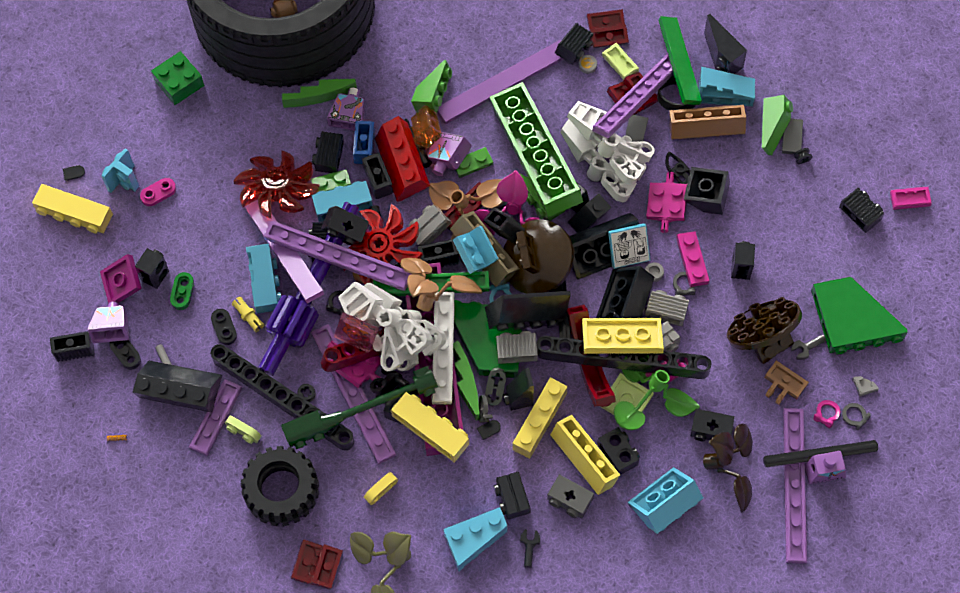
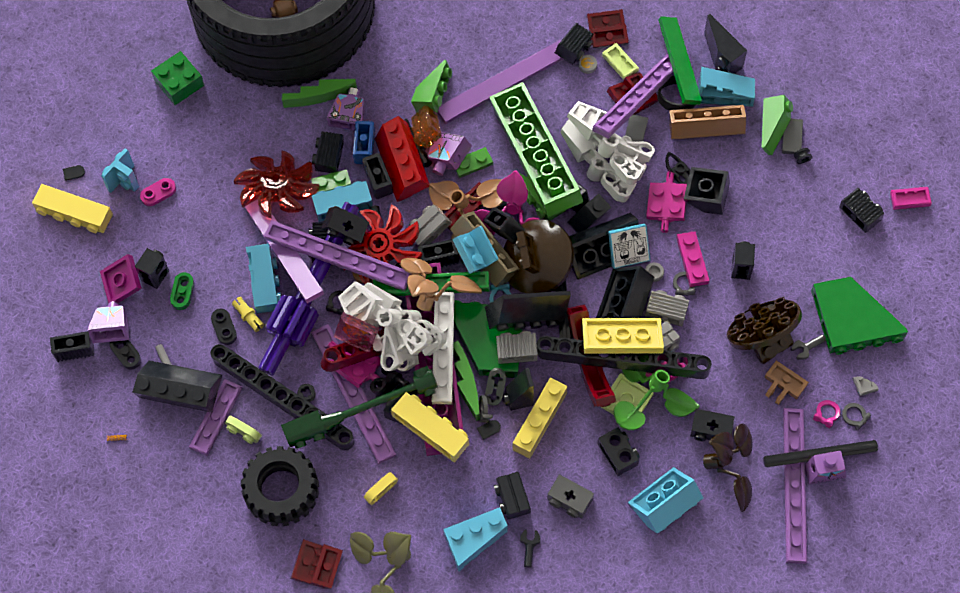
(585, 454): light yellow brick -> none

